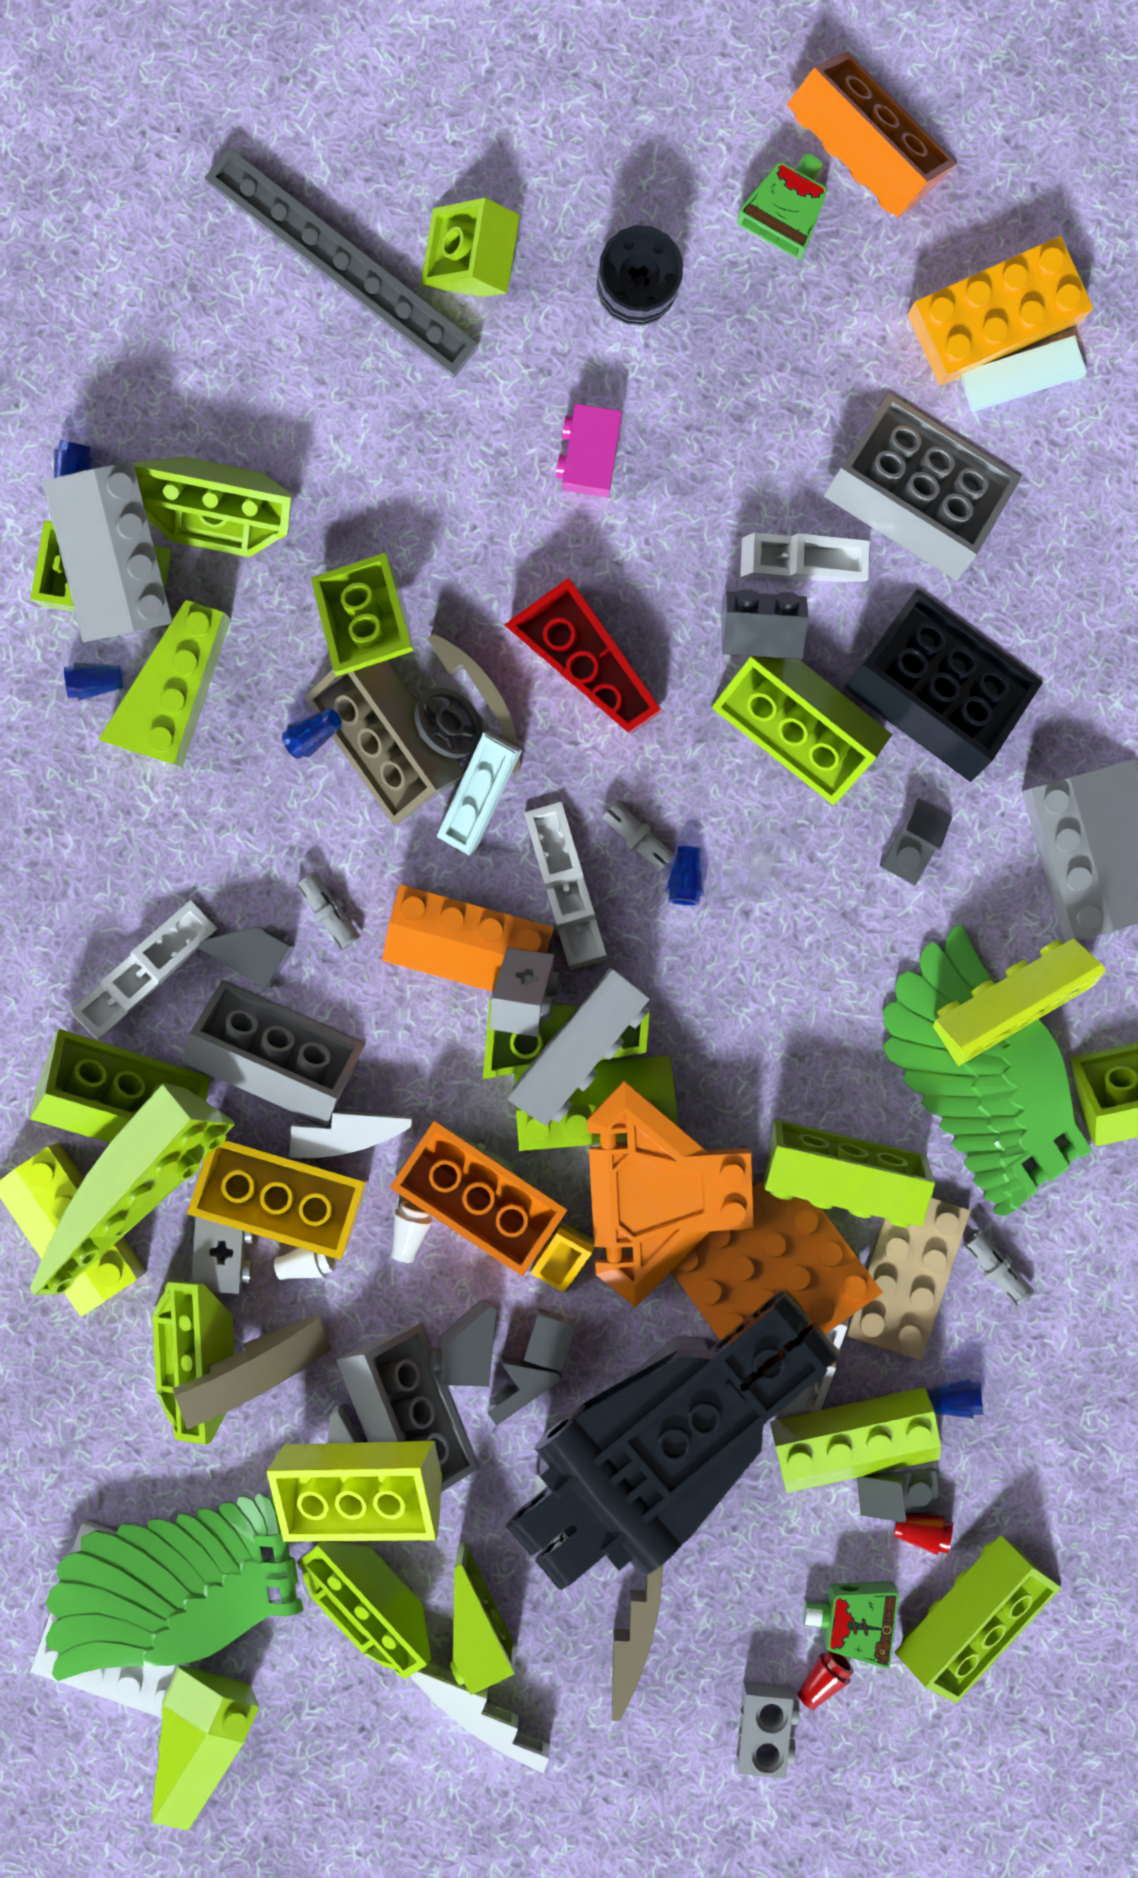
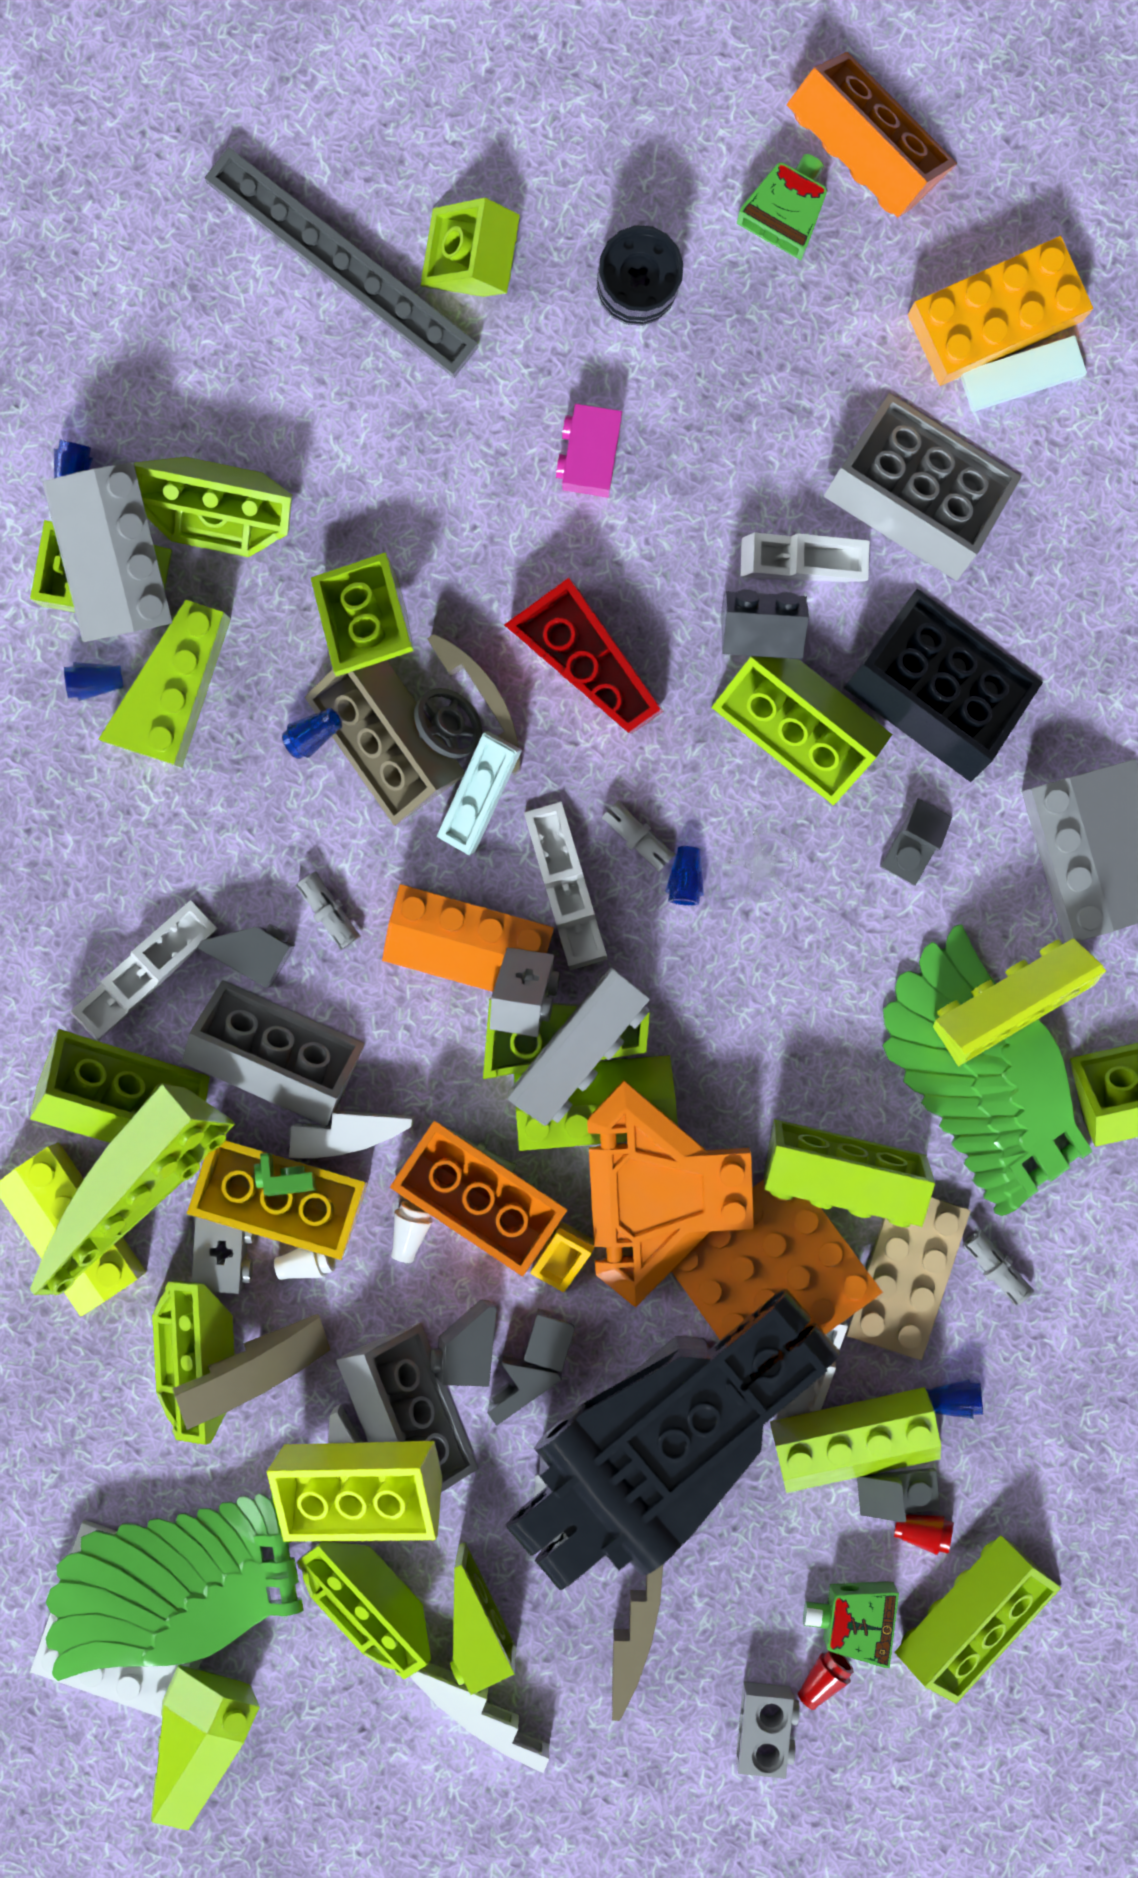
(291, 1179): none -> bright green bracket

